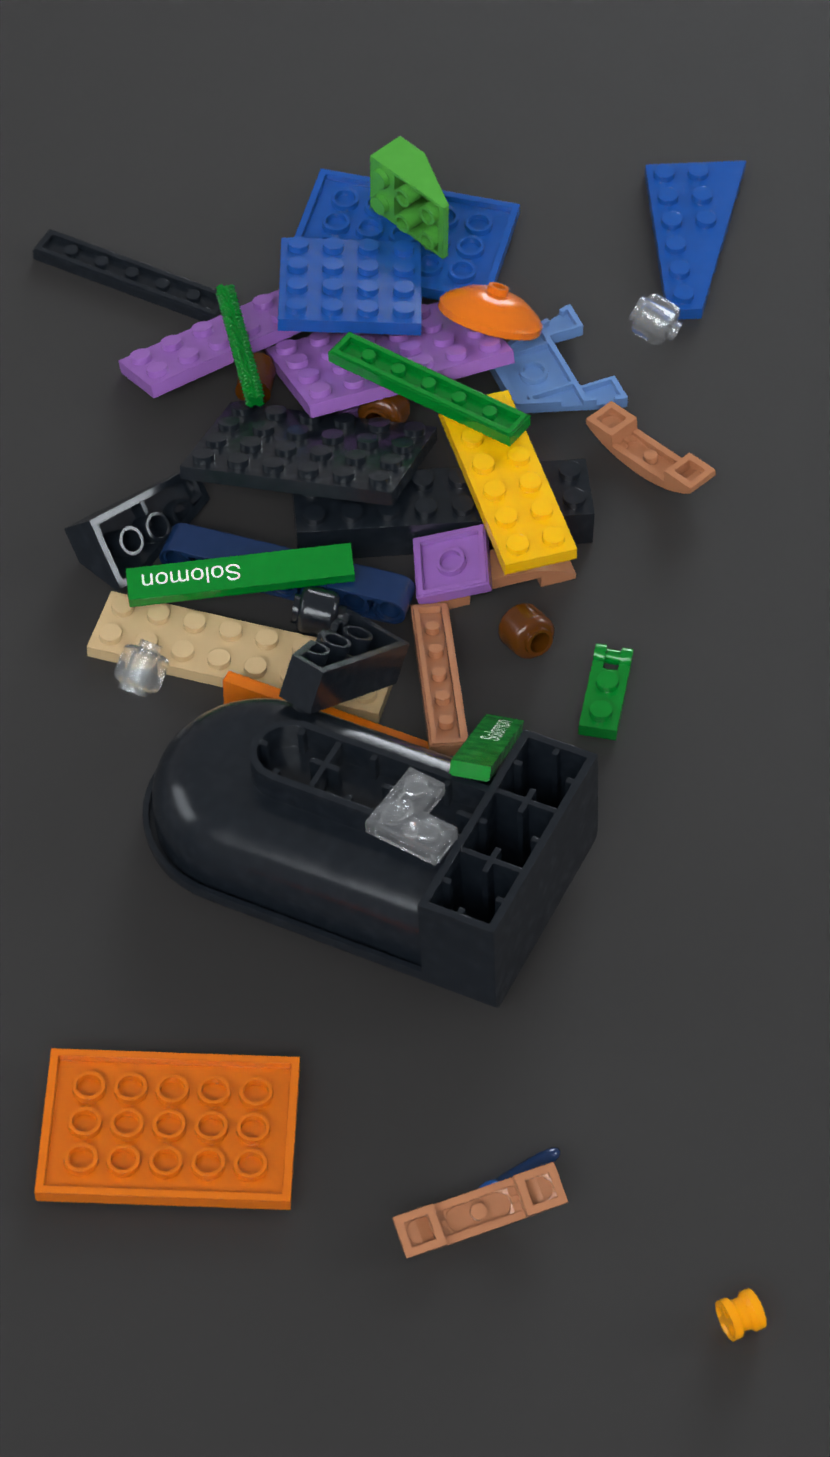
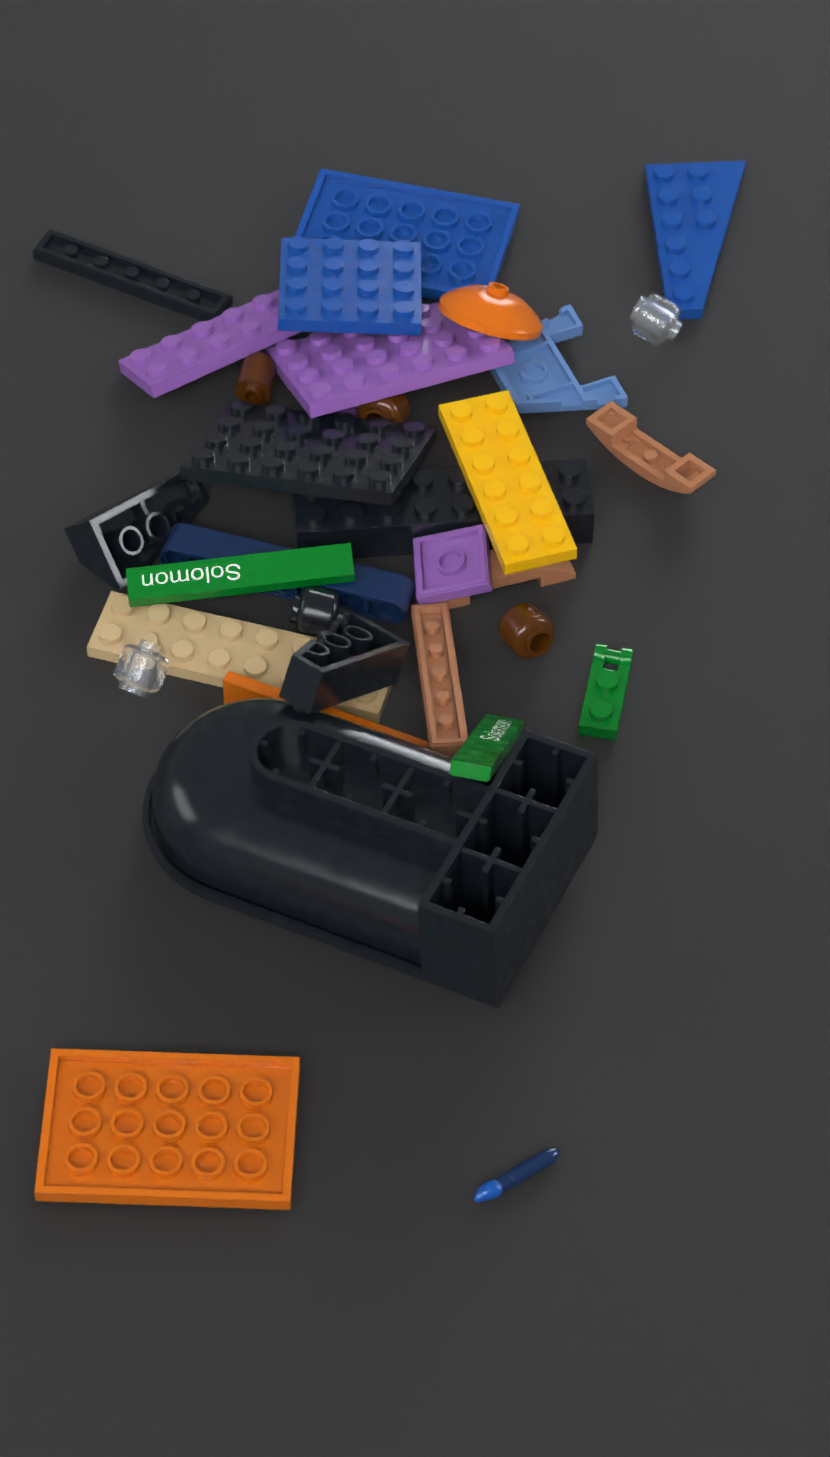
(240, 345): green axle -> none
(405, 818): clear plate -> none
(409, 194): bright green slope -> none
(429, 388): green tile -> none
(480, 1210): nougat slope -> none
(740, 1314): light orange wheel -> none

